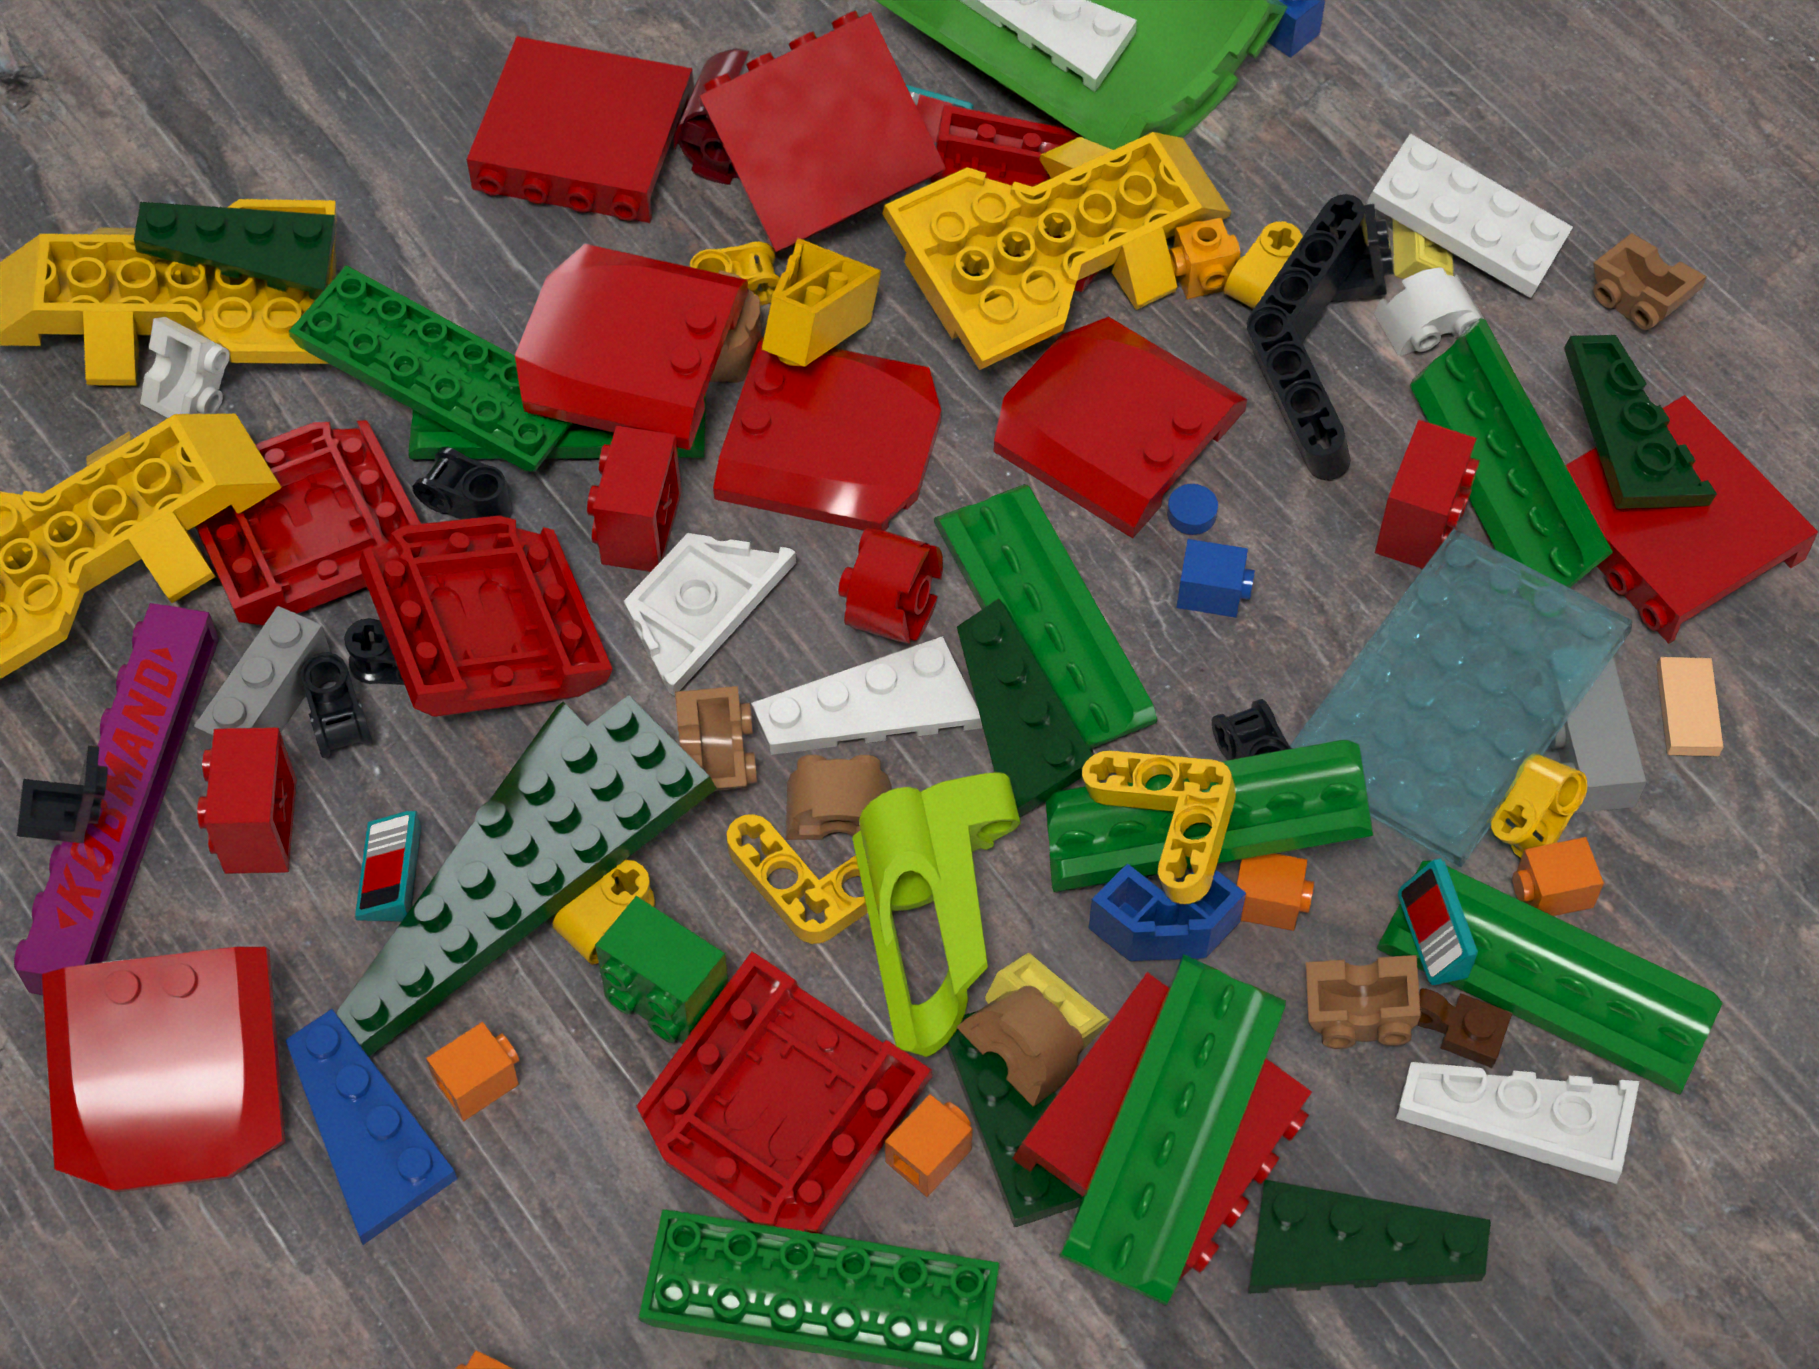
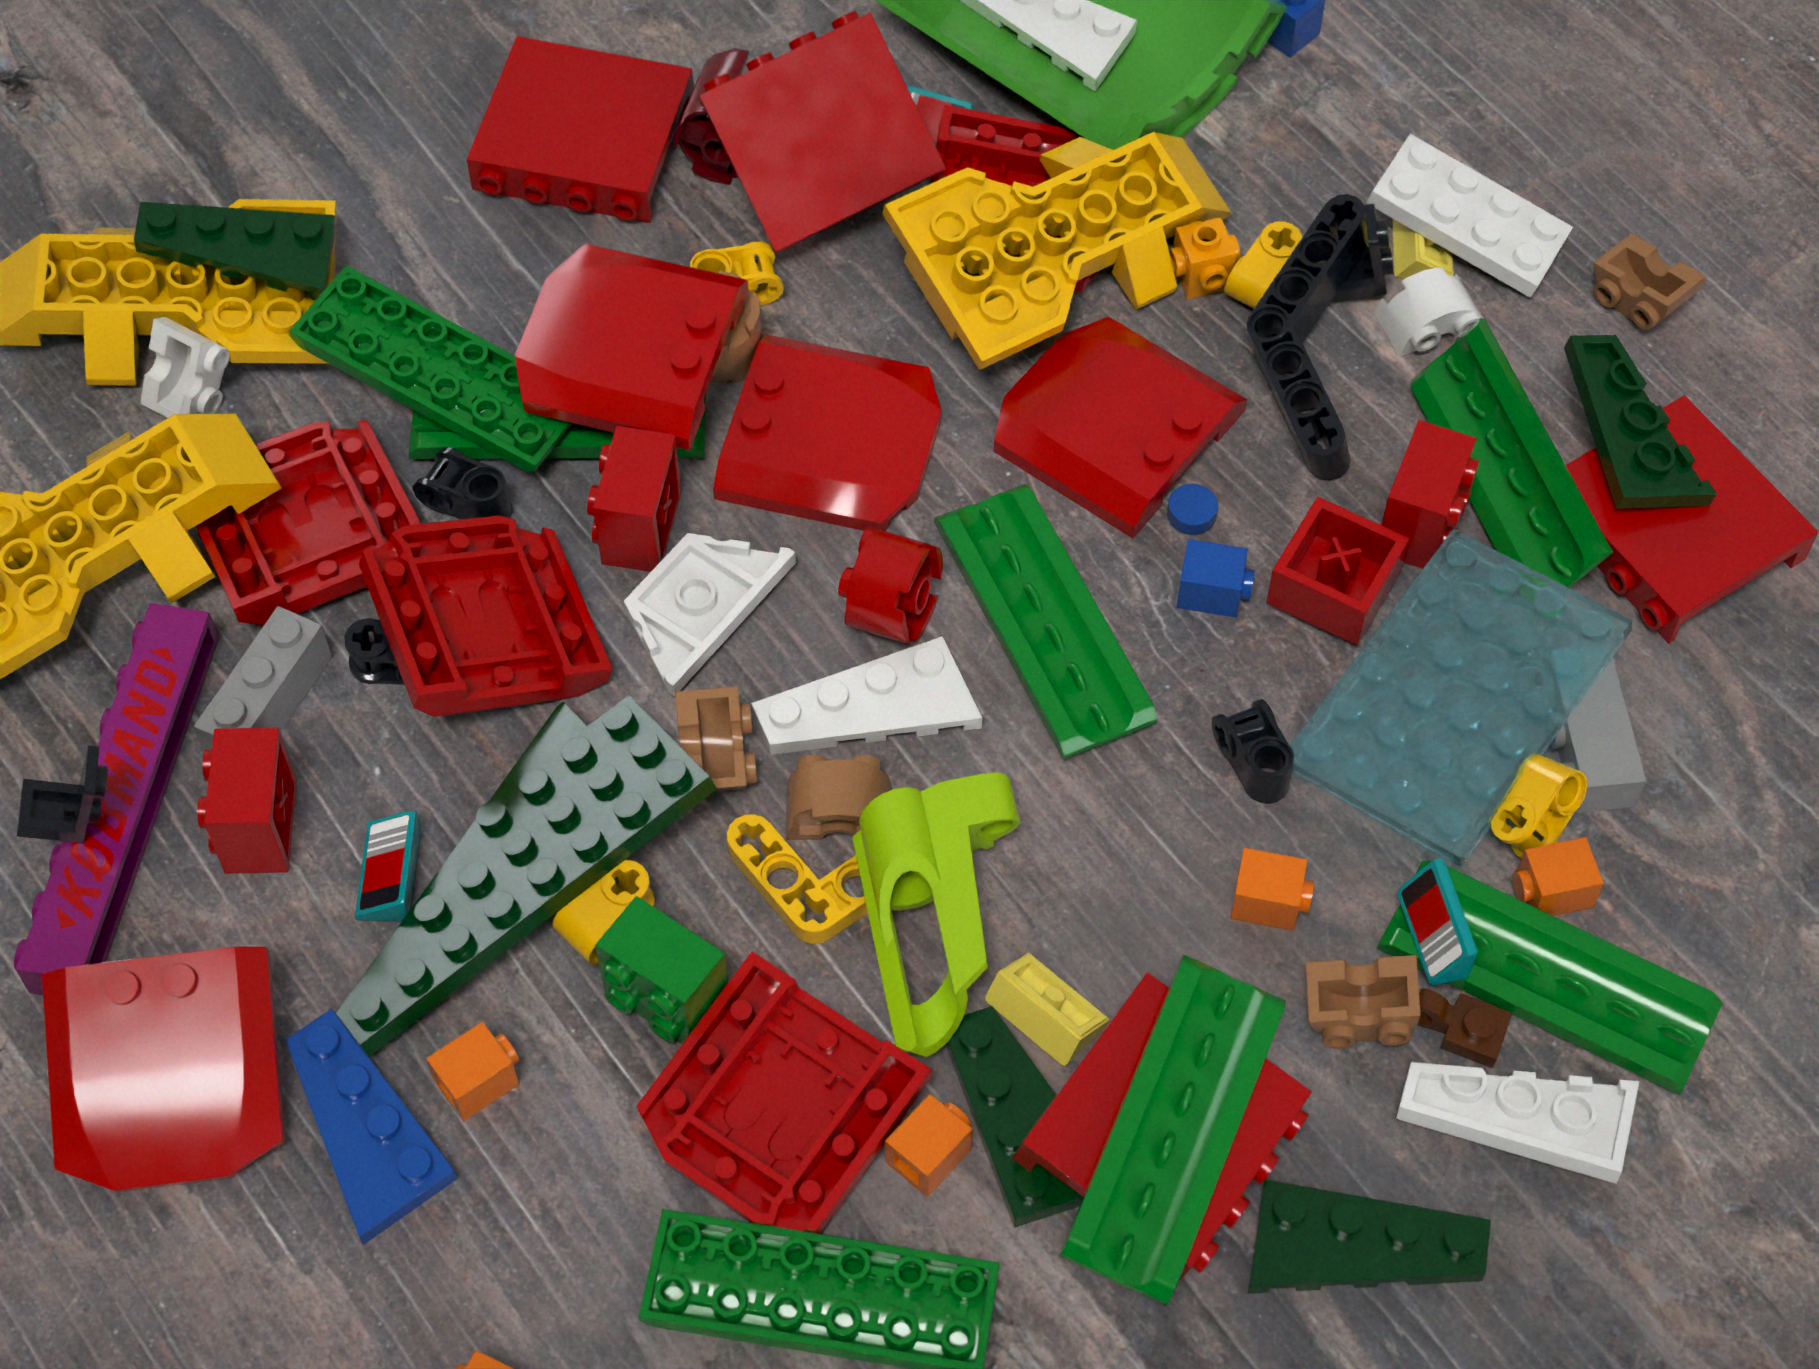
(335, 711): black piece -> none
(818, 303): yellow wedge -> none
(1020, 710): dark green wing -> none
(1030, 1038): medium nougat cylinder -> none
(1147, 925): blue brick -> none
(1189, 807): yellow beam -> none
(1280, 806): green plate -> none
(1337, 570): none -> red brick
(1689, 706): light nougat tile -> none

